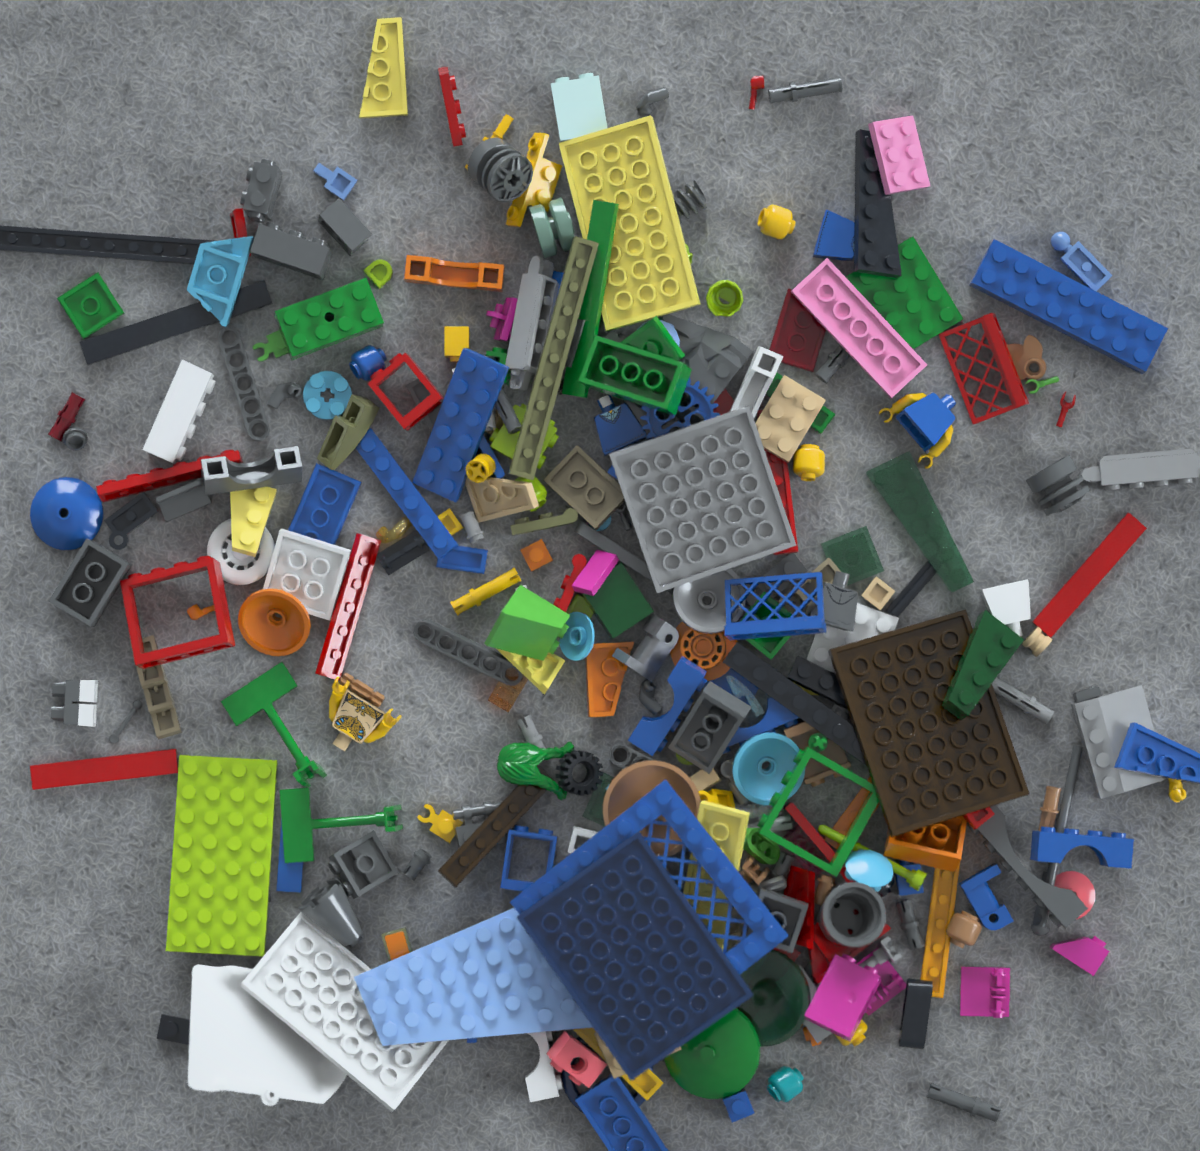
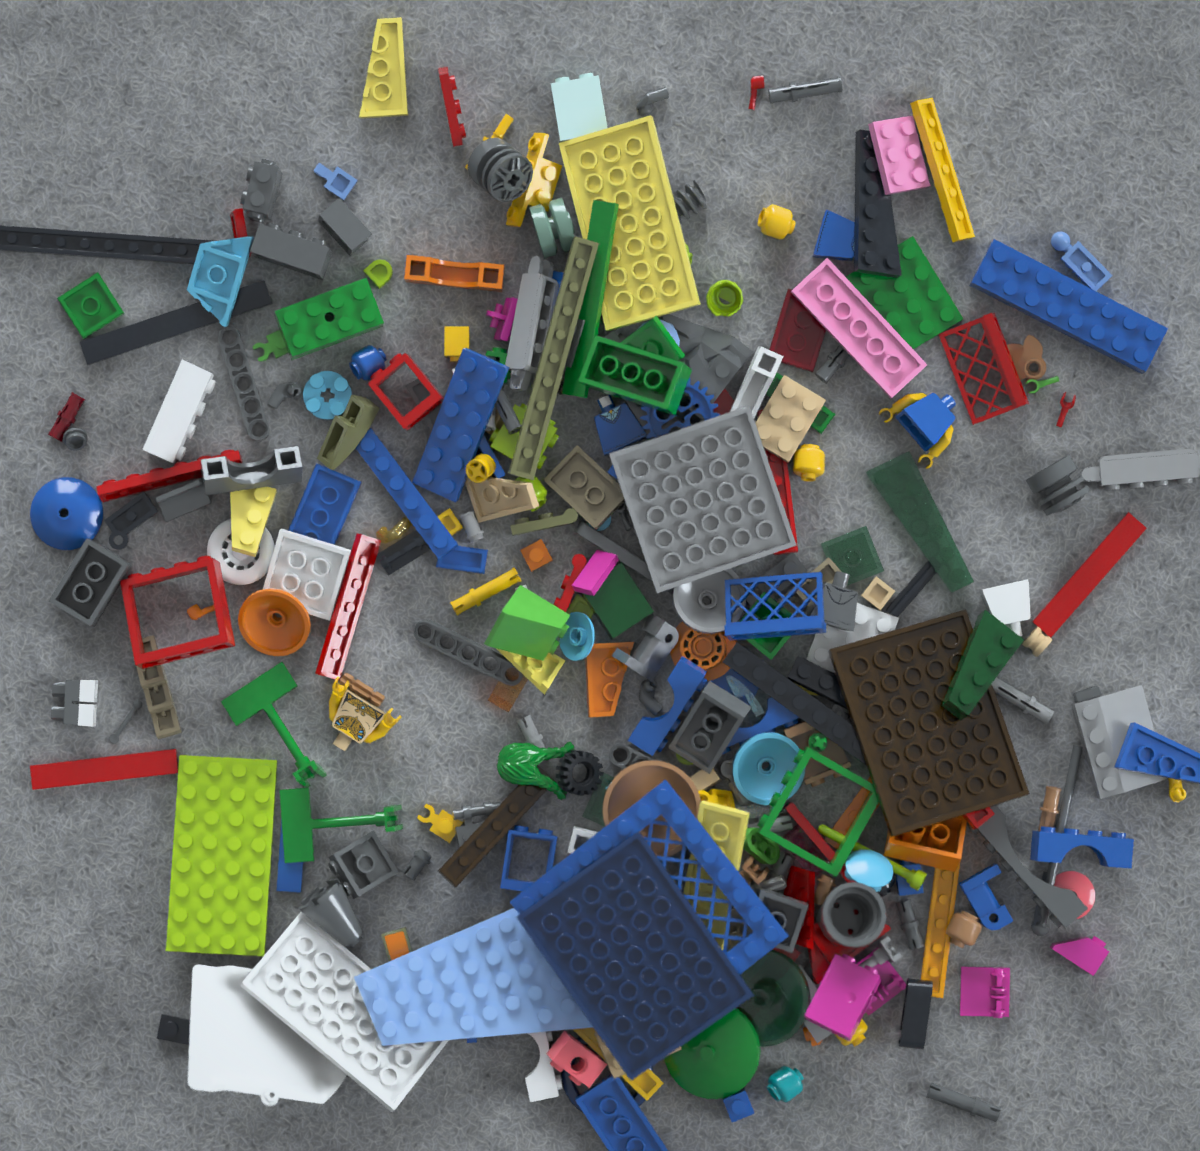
(942, 170): none -> yellow plate

